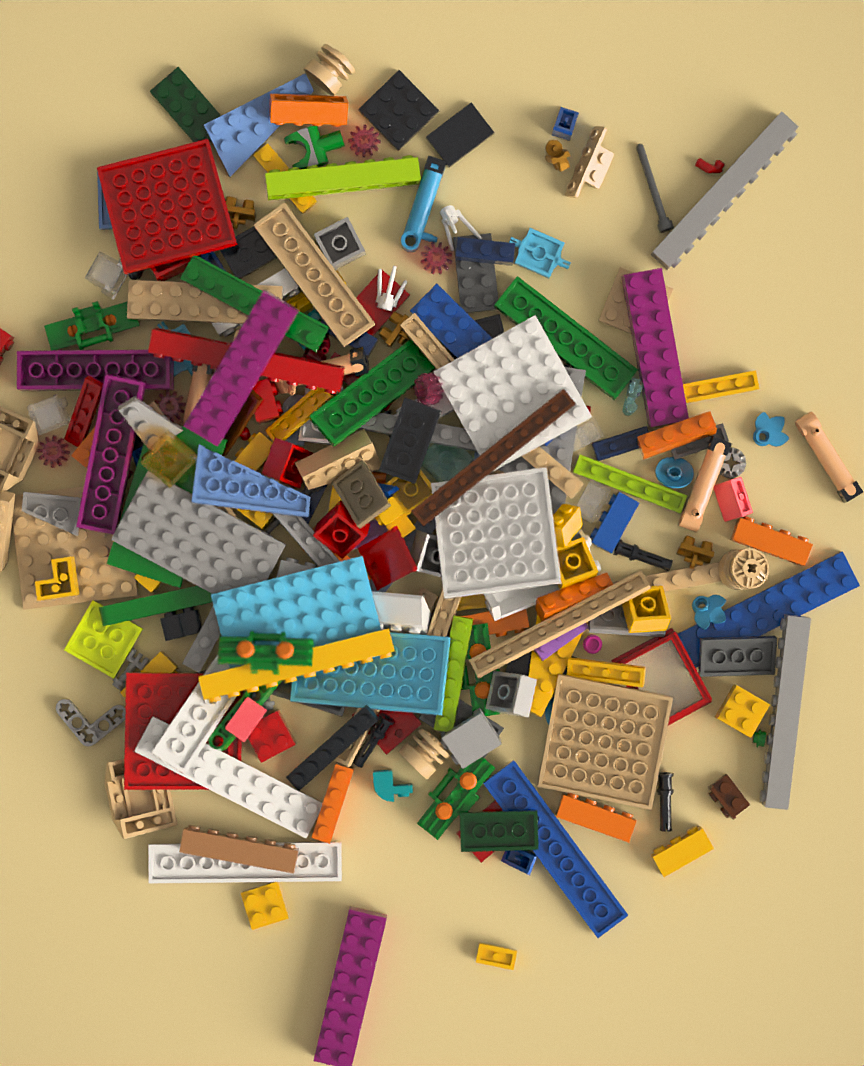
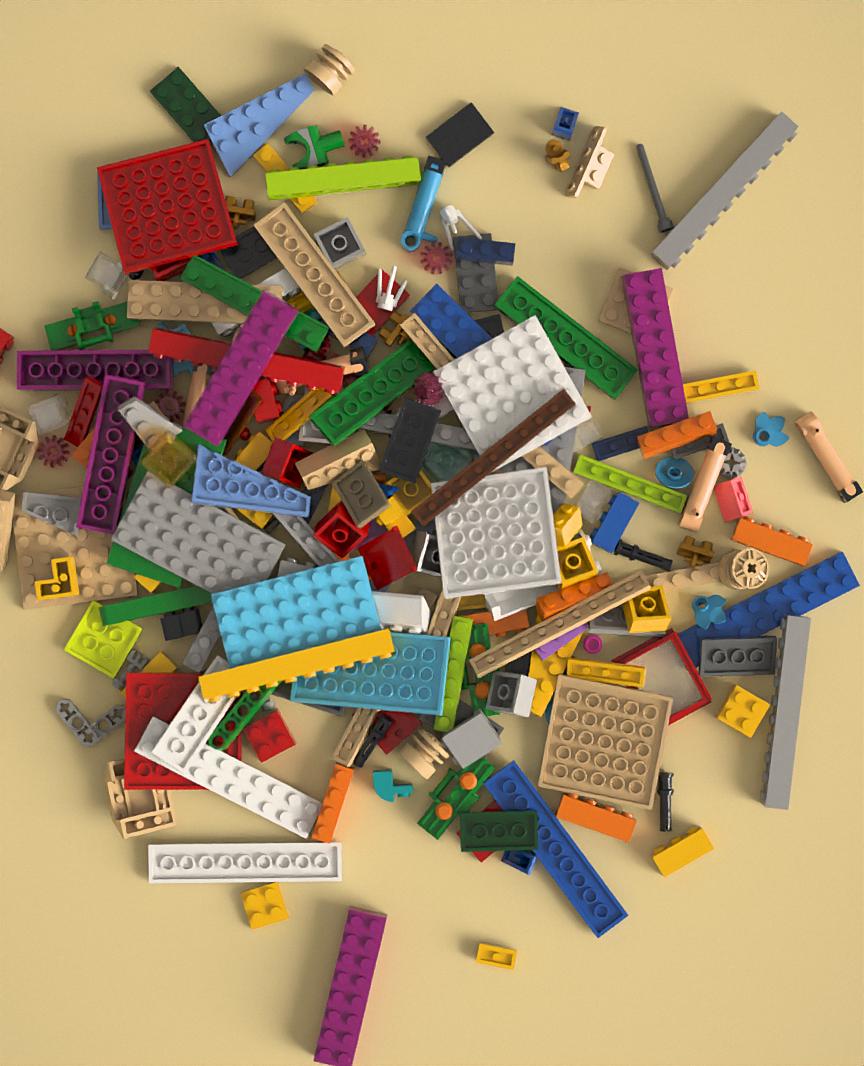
(238, 849): medium nougat brick -> none
(245, 719): coral panel -> none
(265, 657): green piece -> none
(308, 109): orange brick -> none
(332, 747): black plate -> none
(398, 110): black plate -> none
(539, 253): medium azure plate -> none
(633, 391): clear light blue plate -> none
(710, 168): red arm -> none
(728, 796): reddish brown bracket -> none
(759, 738): green plate -> none

